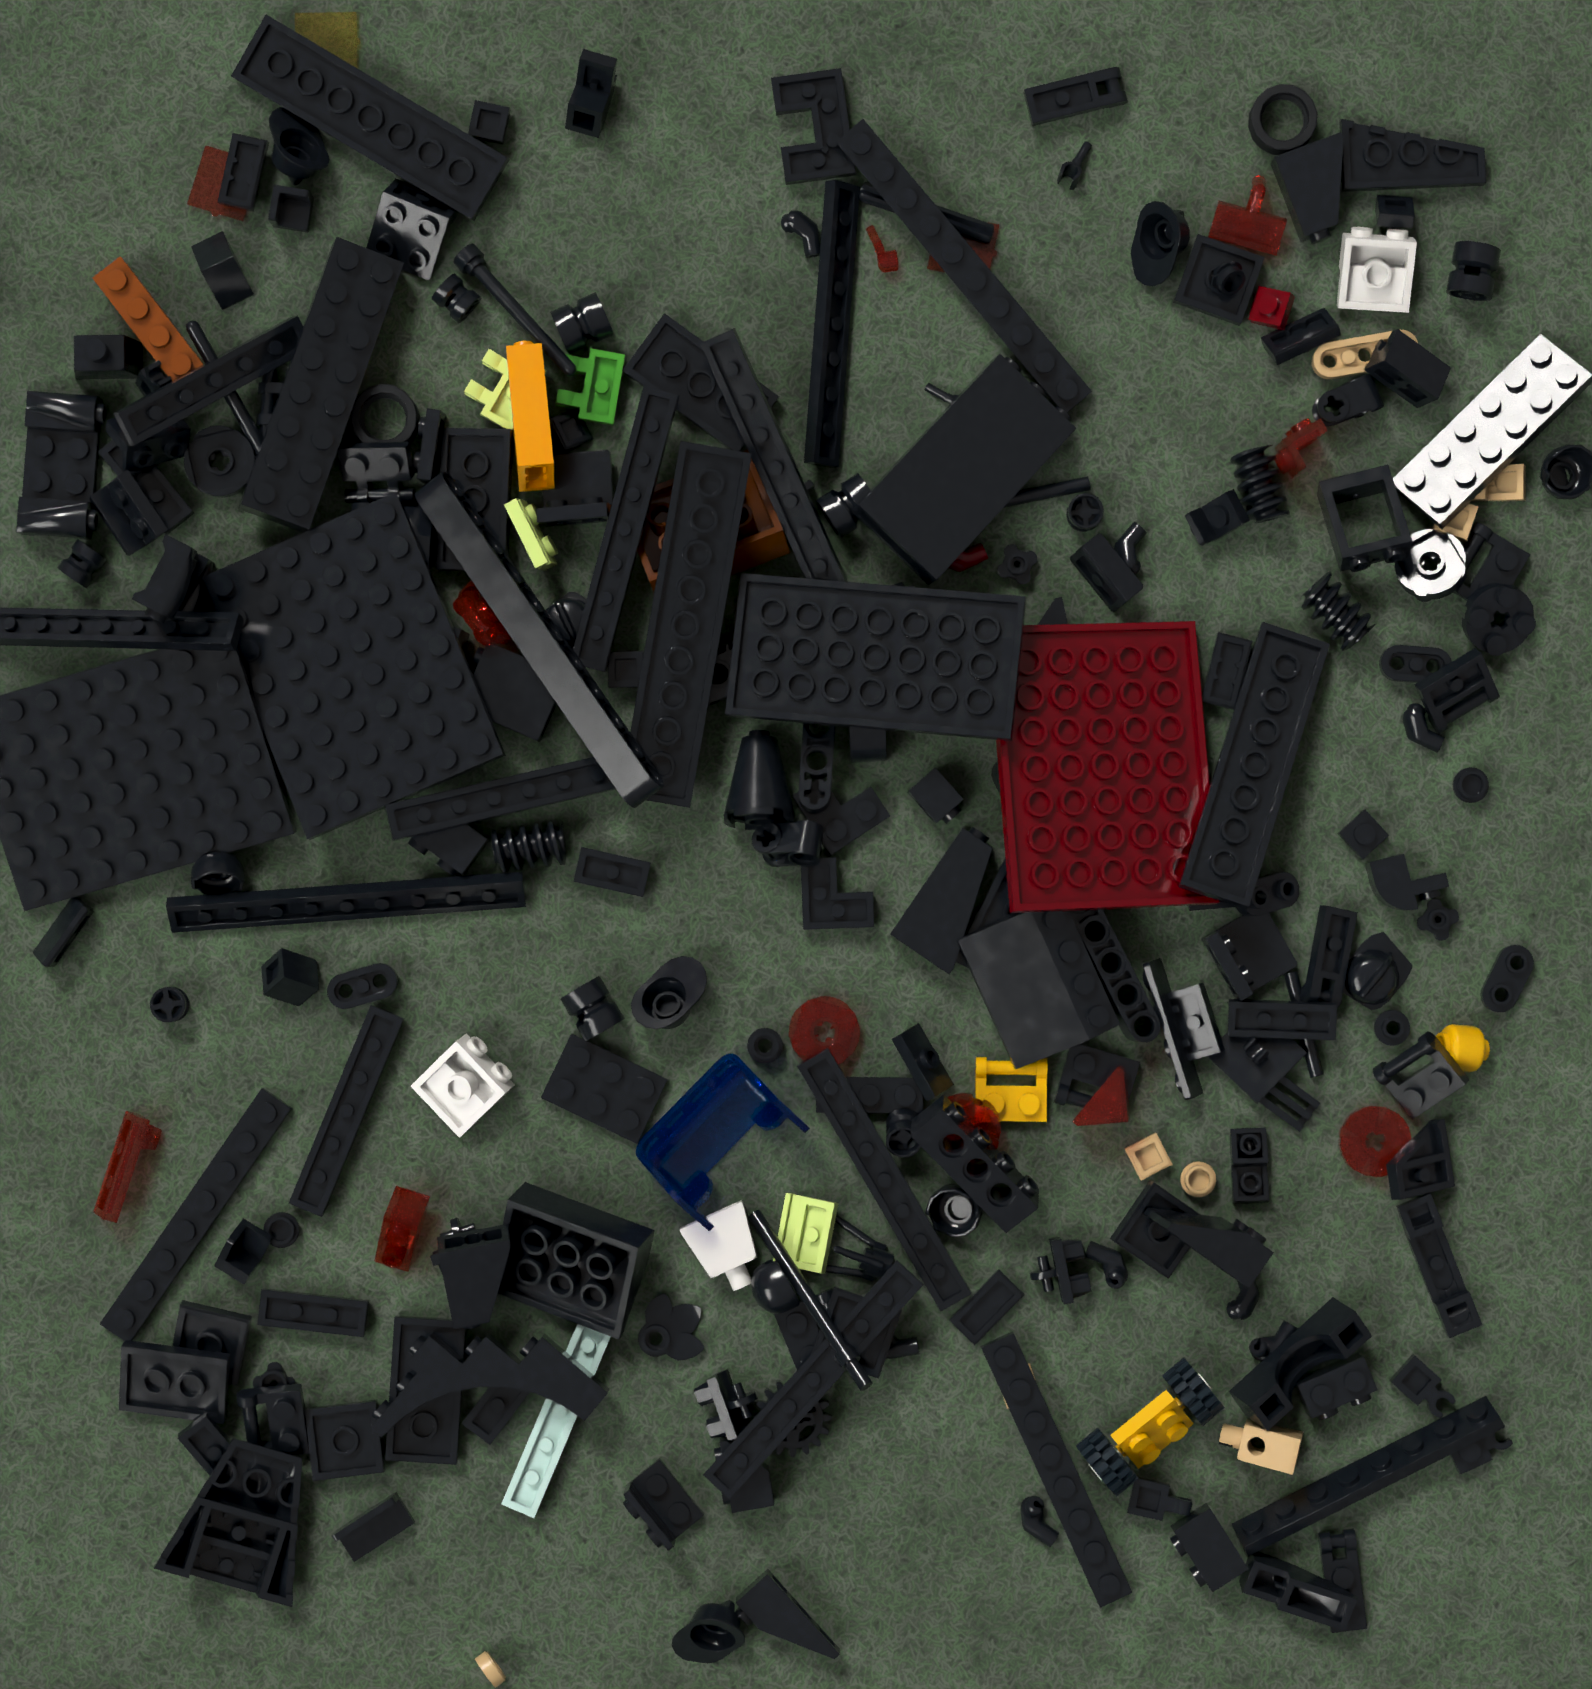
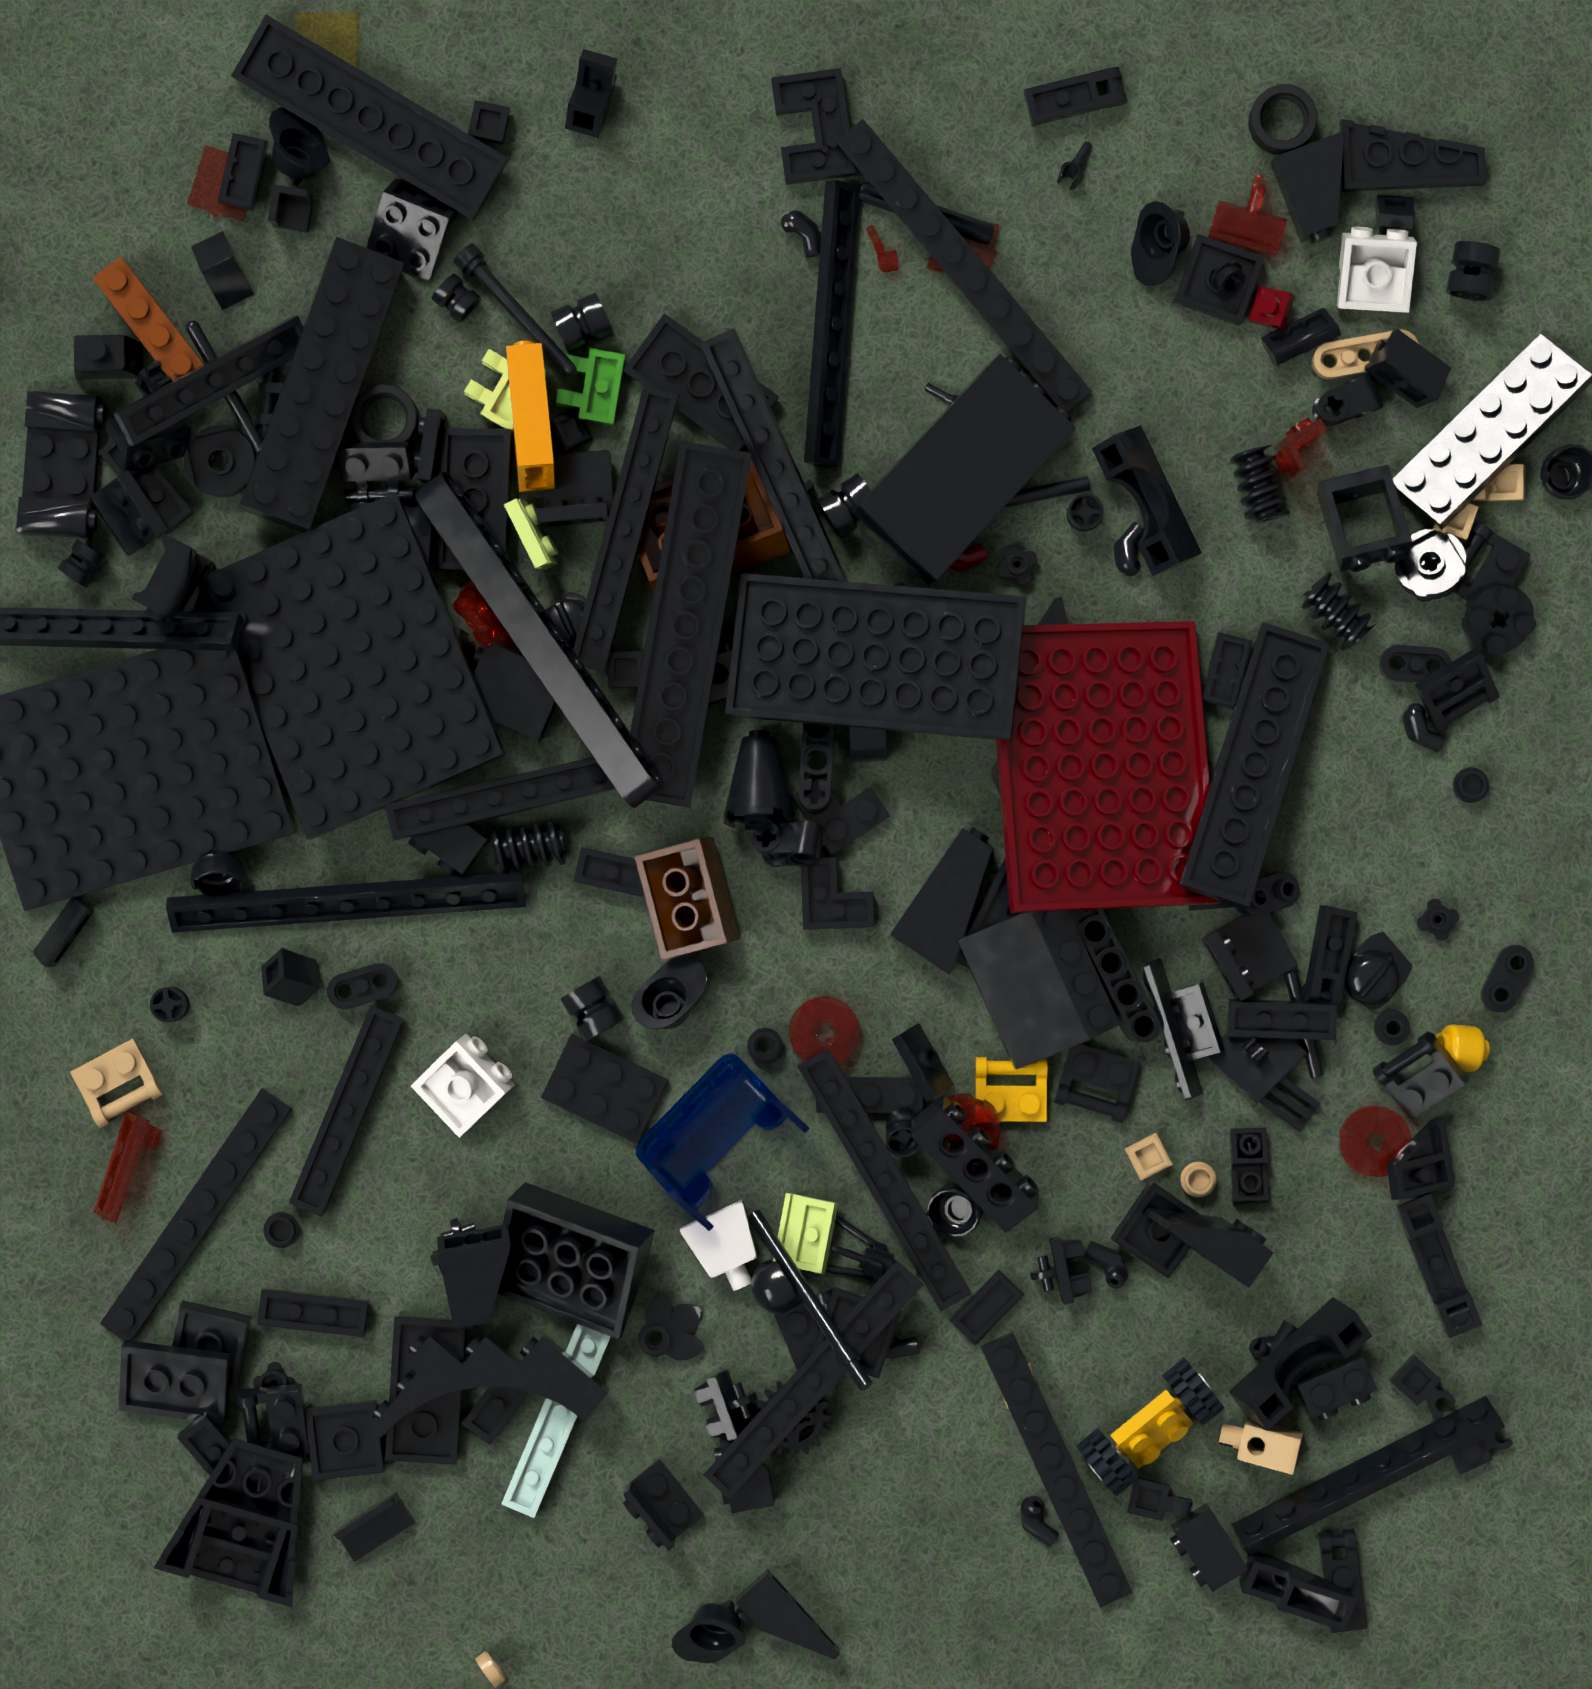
(109, 1073): none -> tan plate
(243, 1251): black panel -> none
(401, 1228): clear red slope -> none
(687, 897): none -> reddish brown slope
(936, 797): black brick -> none
(1106, 572): black slope -> none
(1108, 1104): clear red slope -> none
(1133, 464): none -> black arch
(1217, 518): black bracket -> none
(1244, 1303): black arm -> none
(1363, 834): black plate -> none
(1393, 885): black brick -> none

